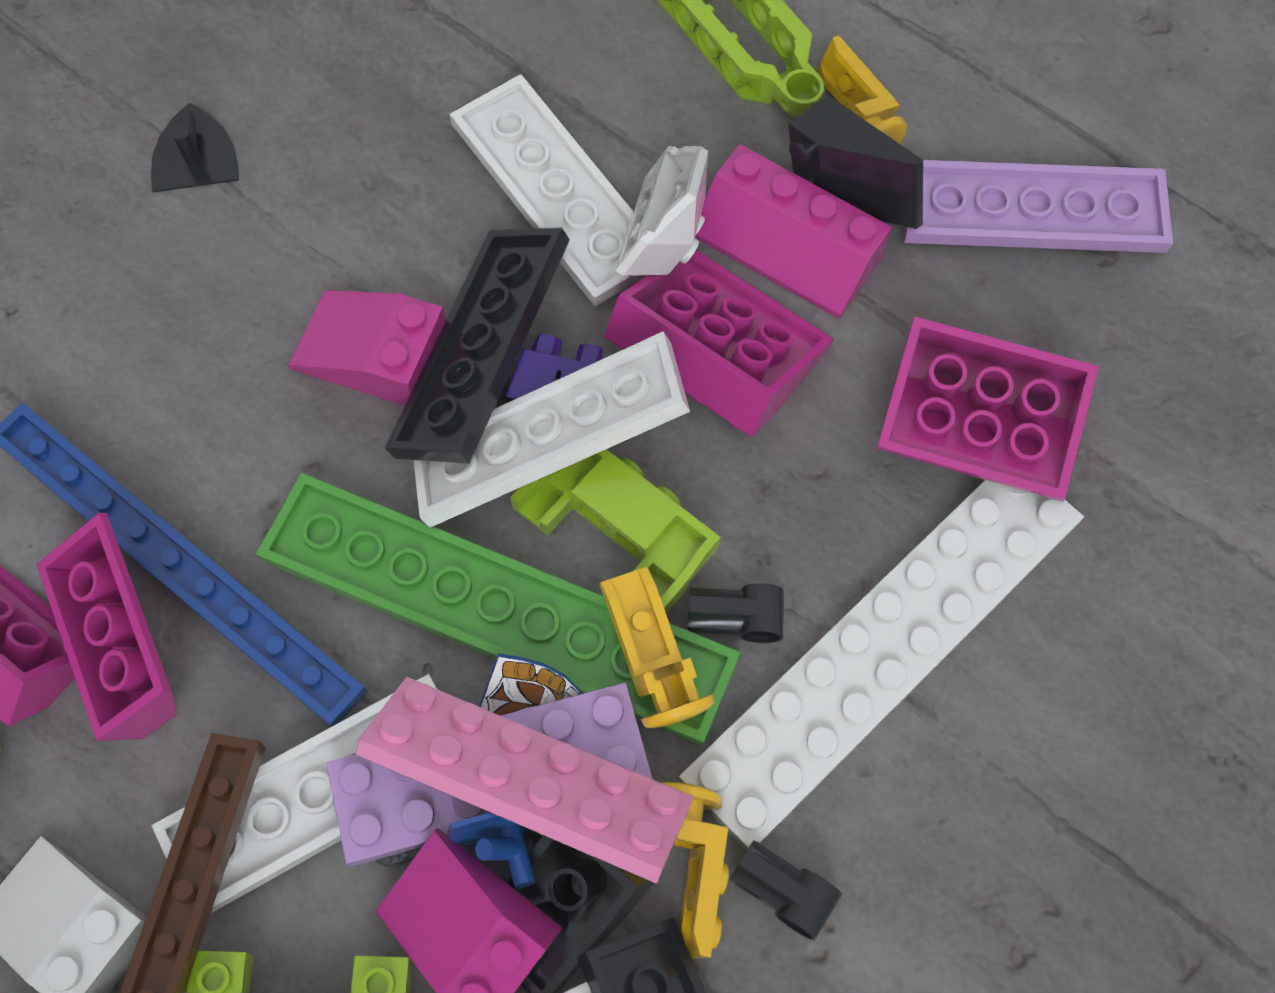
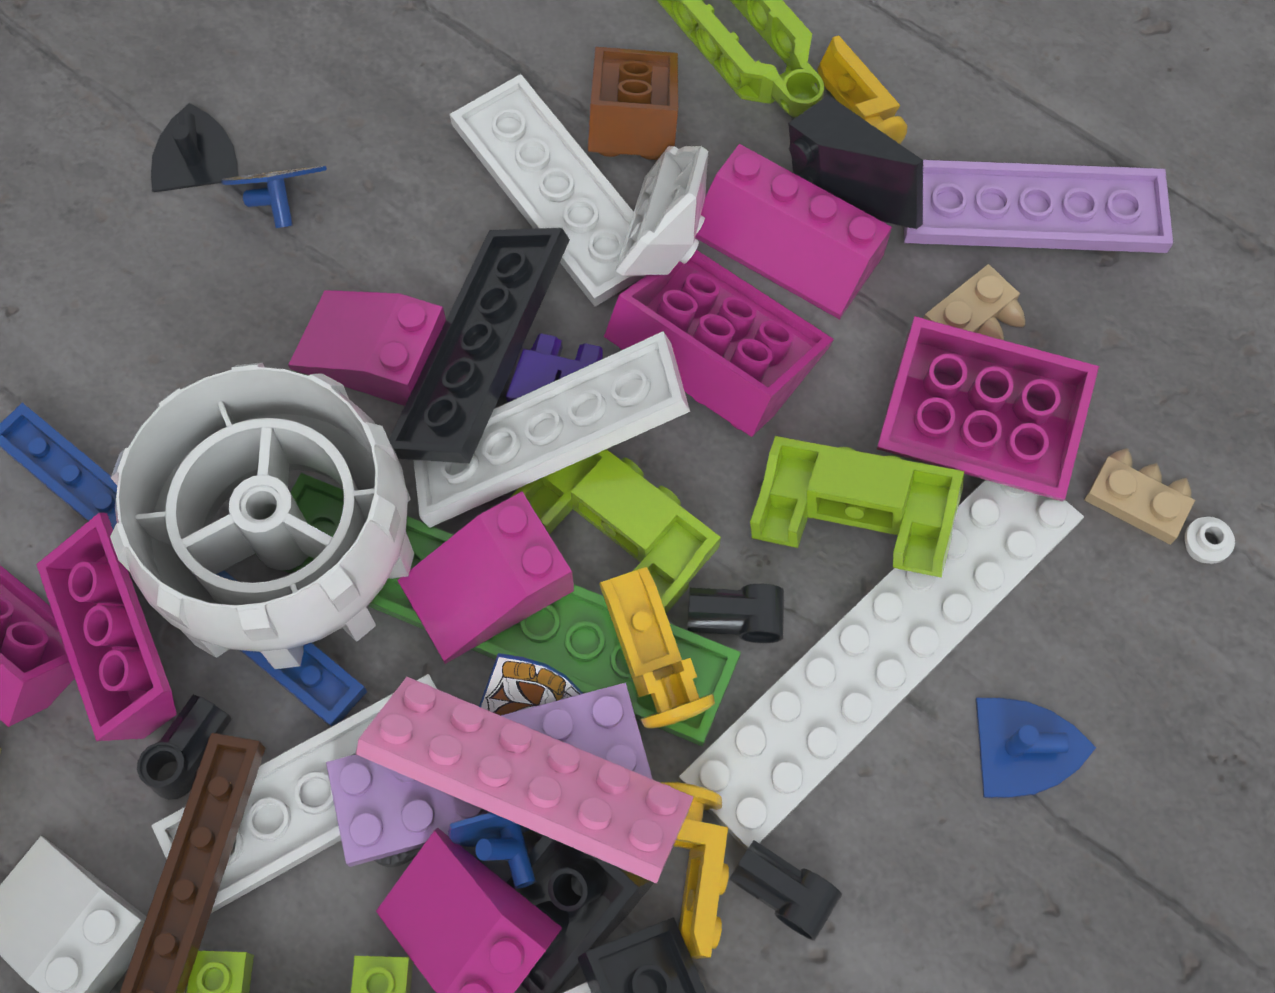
(184, 743): none -> black piece
(240, 440): none -> white wheel
(273, 195): none -> blue shield
(487, 578): none -> dark pink slope
(633, 102): none -> dark orange slope
(860, 492): none -> lime bracket
(979, 303): none -> tan plate
(1026, 747): none -> blue shield
(1141, 496): none -> tan plate
(1200, 548): none -> white plate

